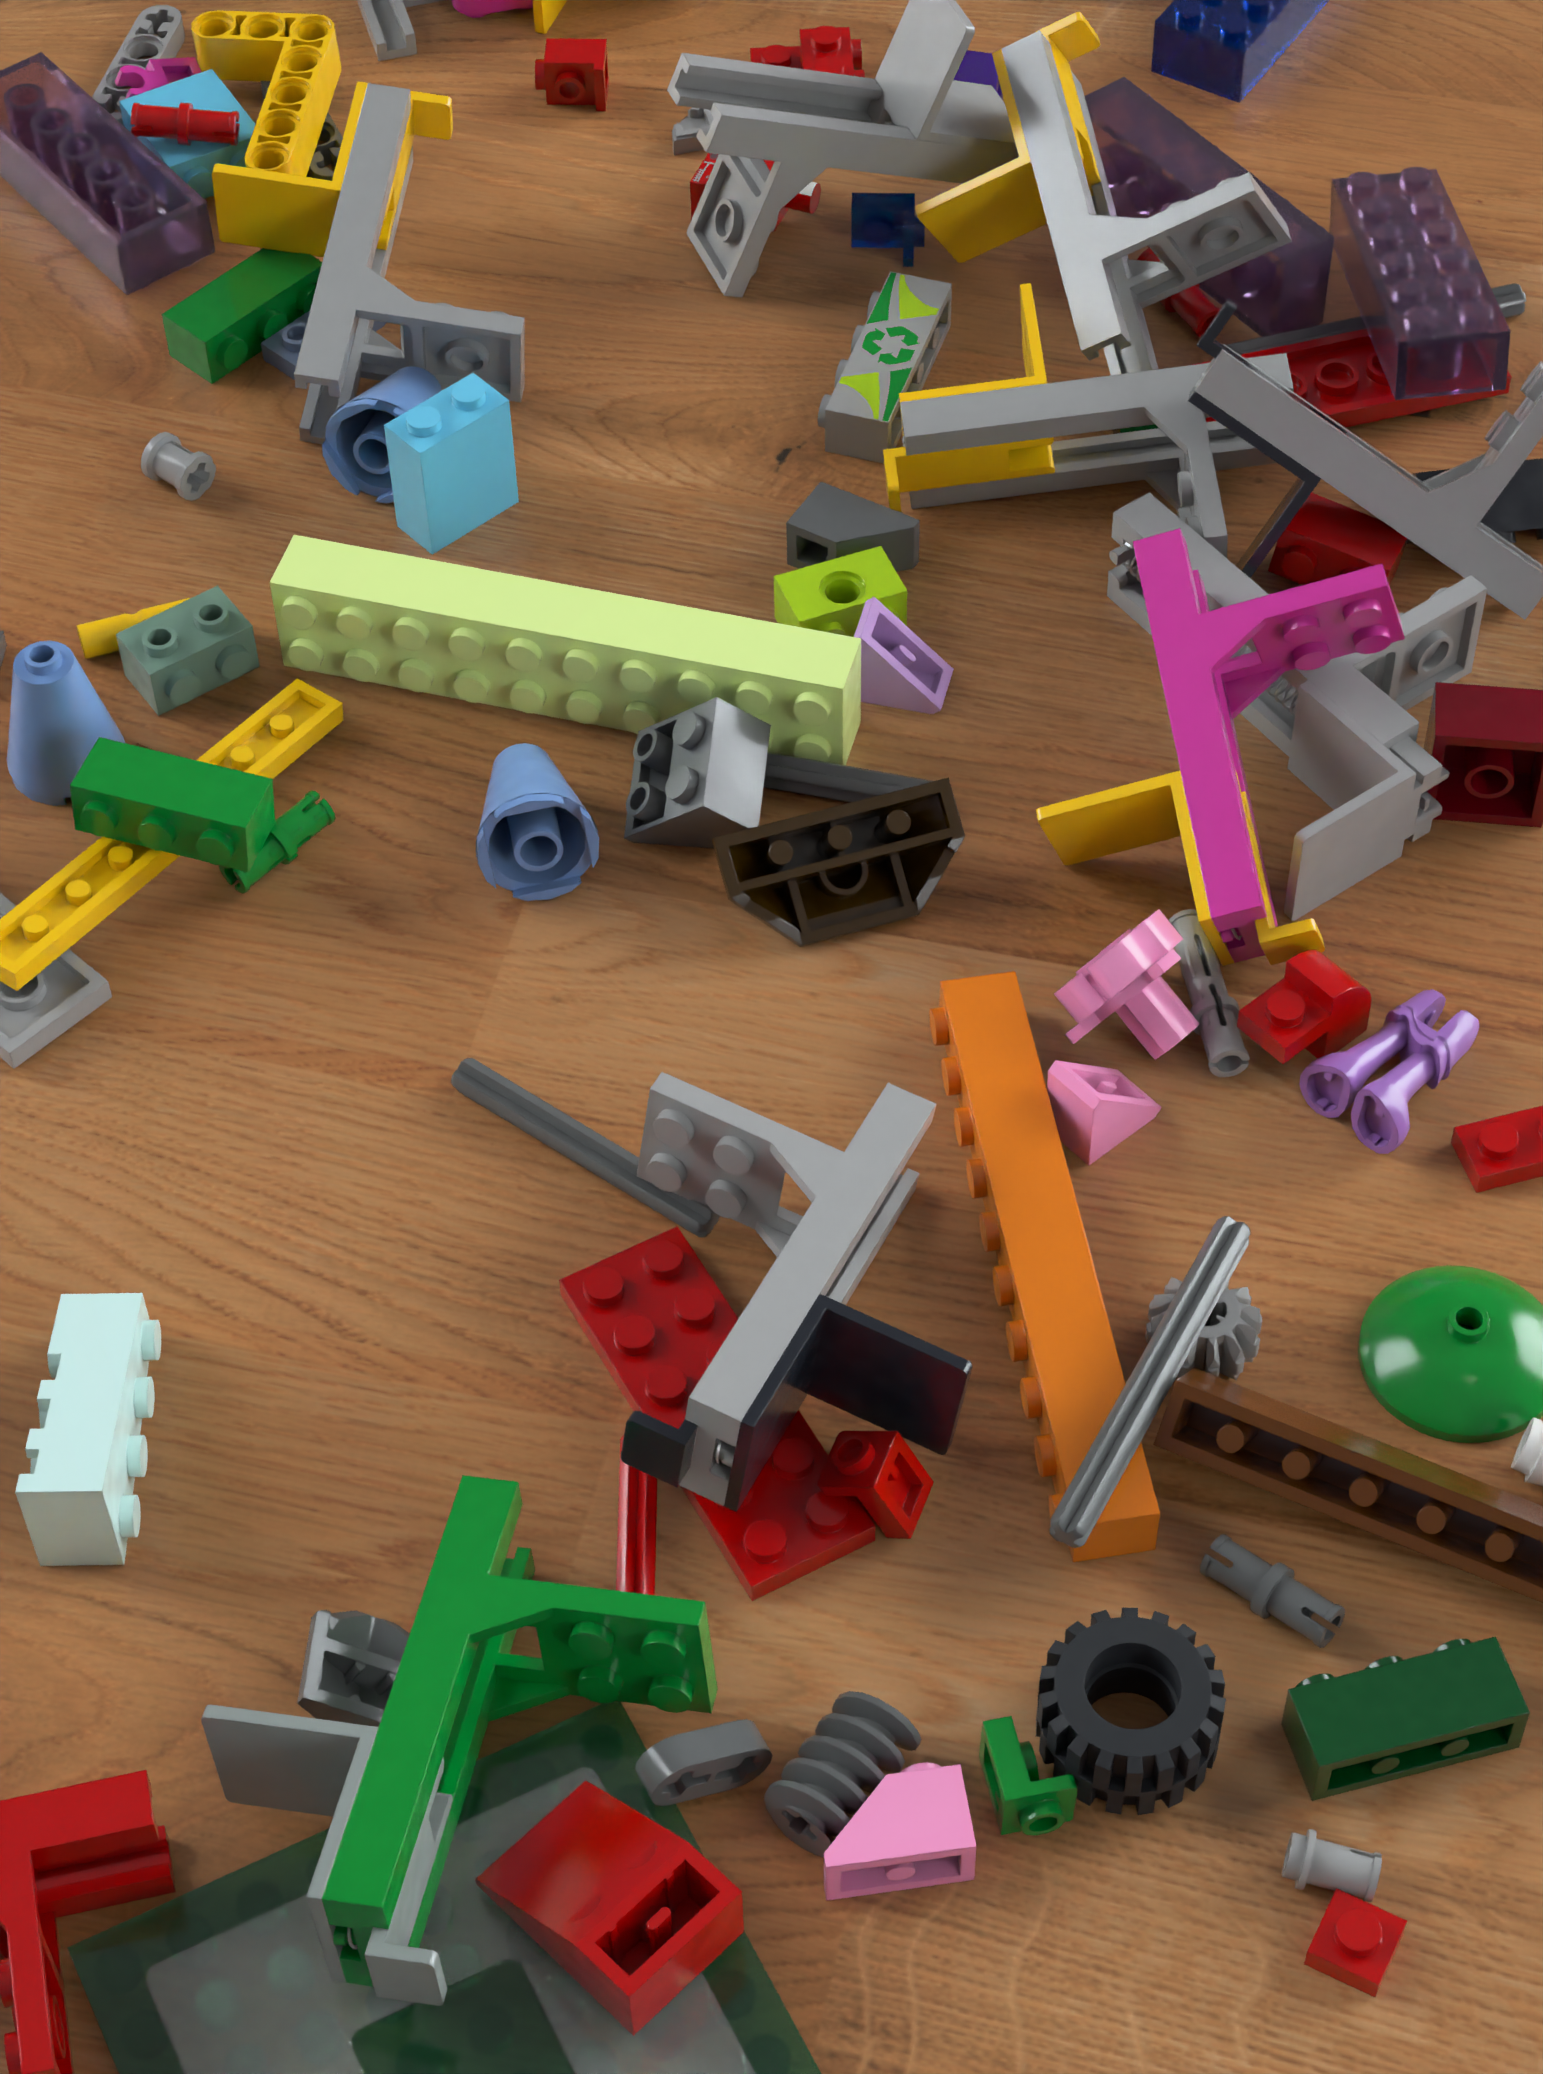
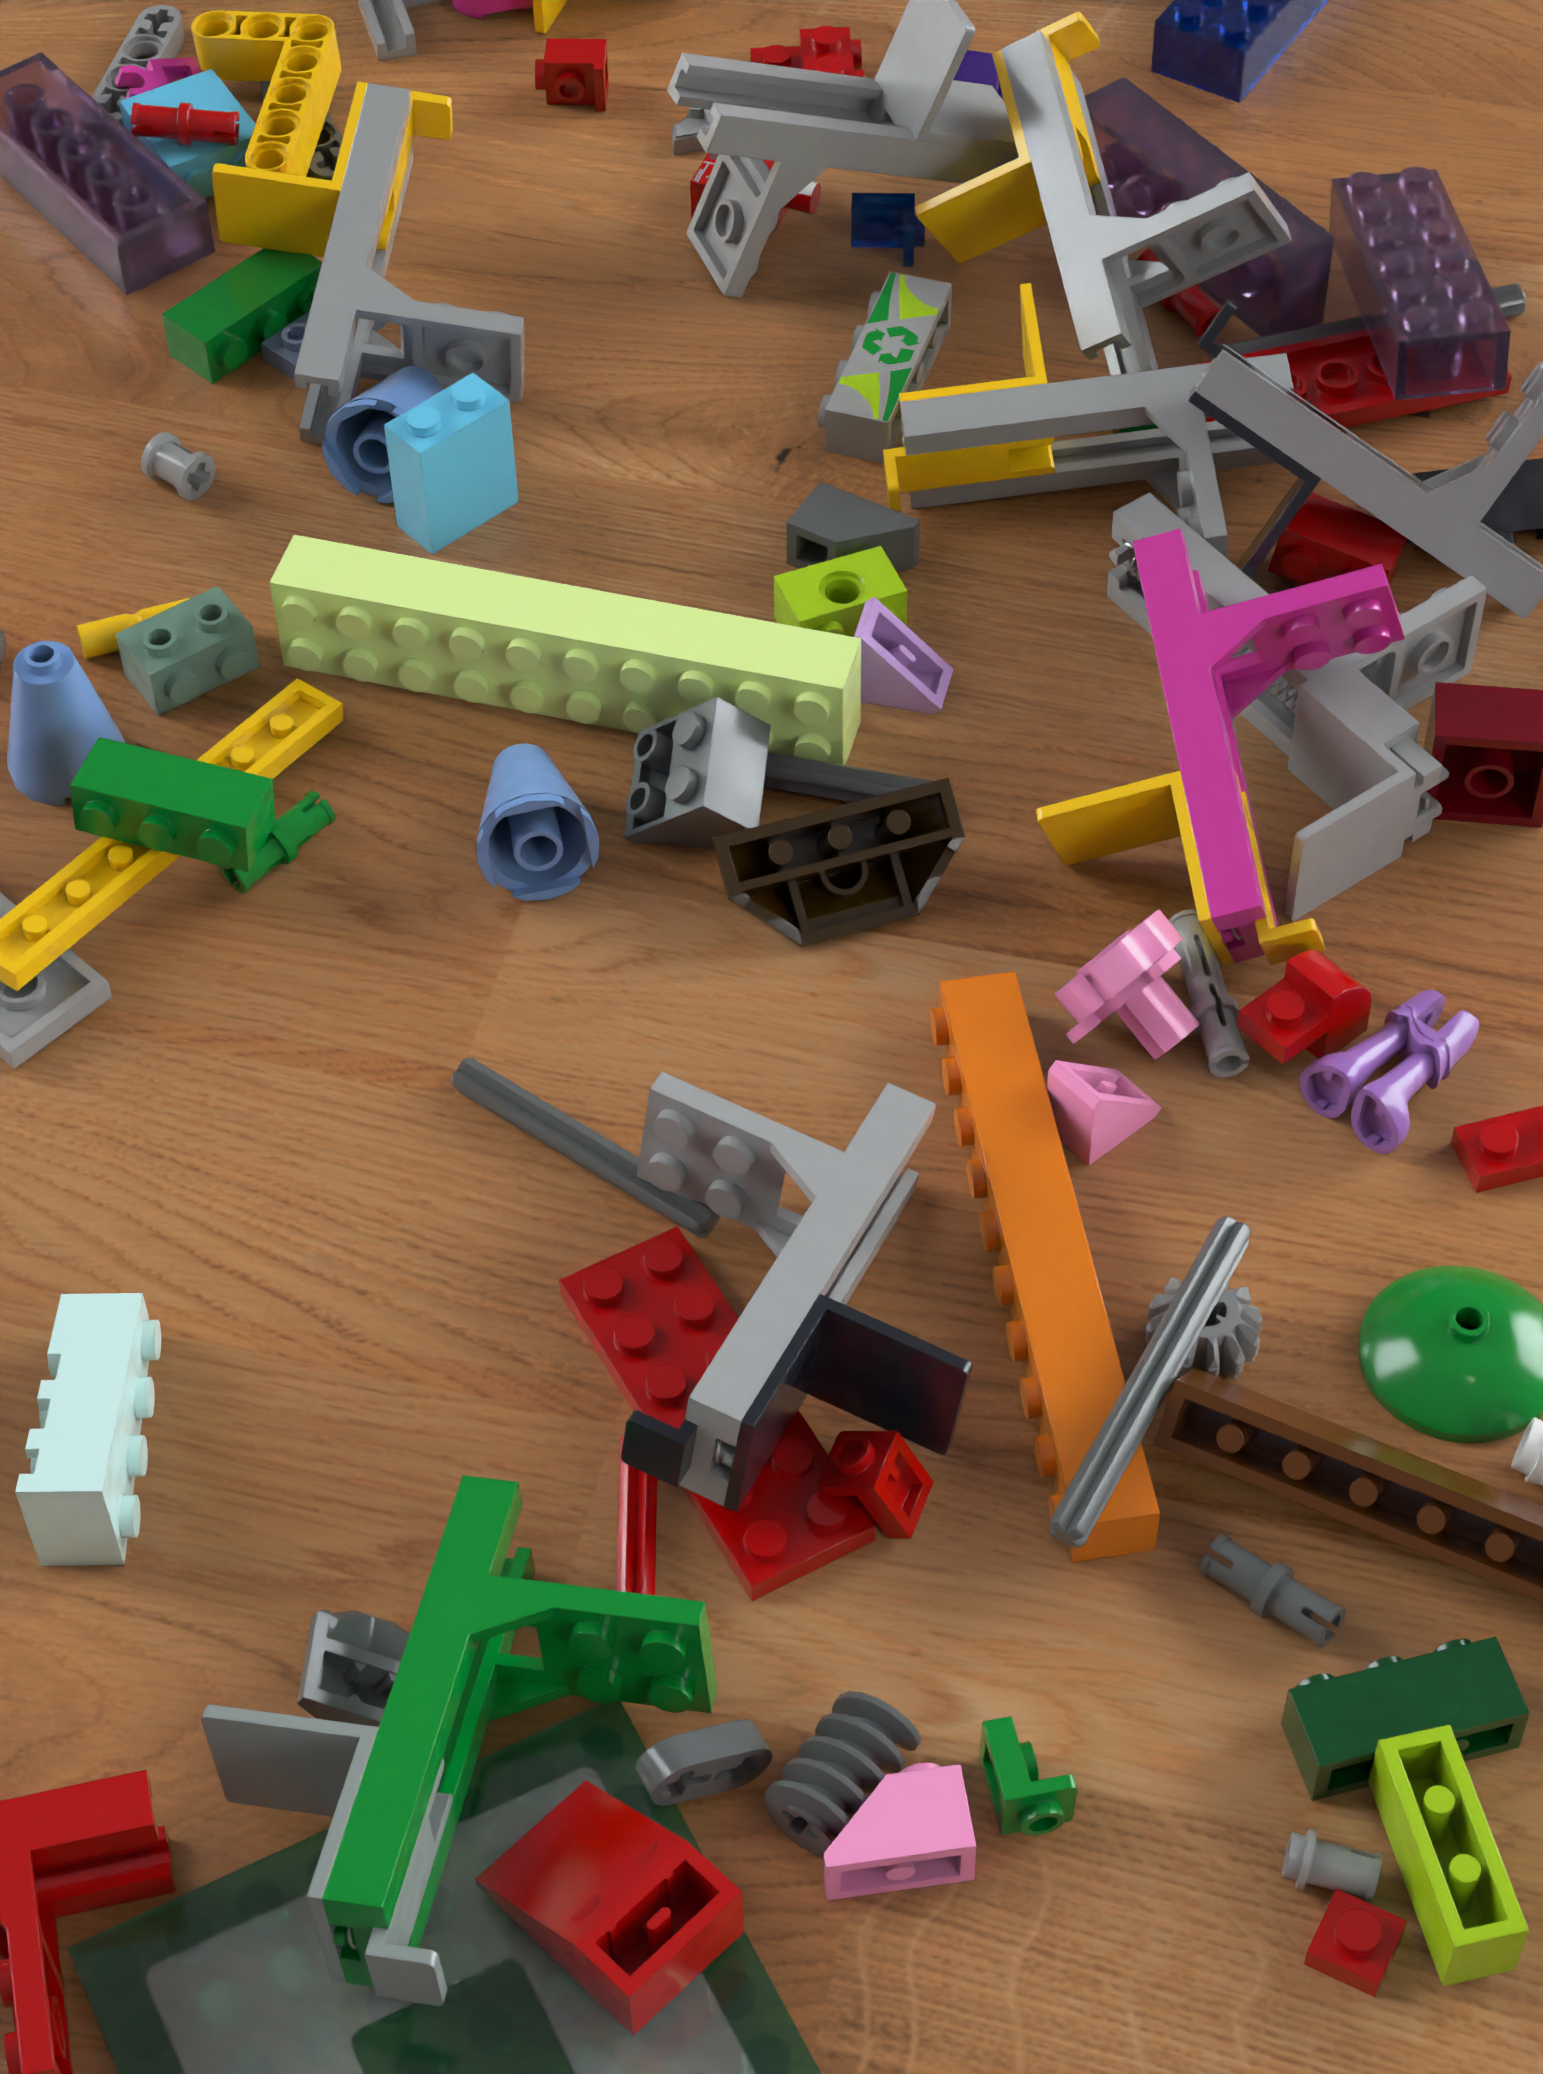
(1139, 1659): black tyre -> none
(1447, 1855): none -> lime brick

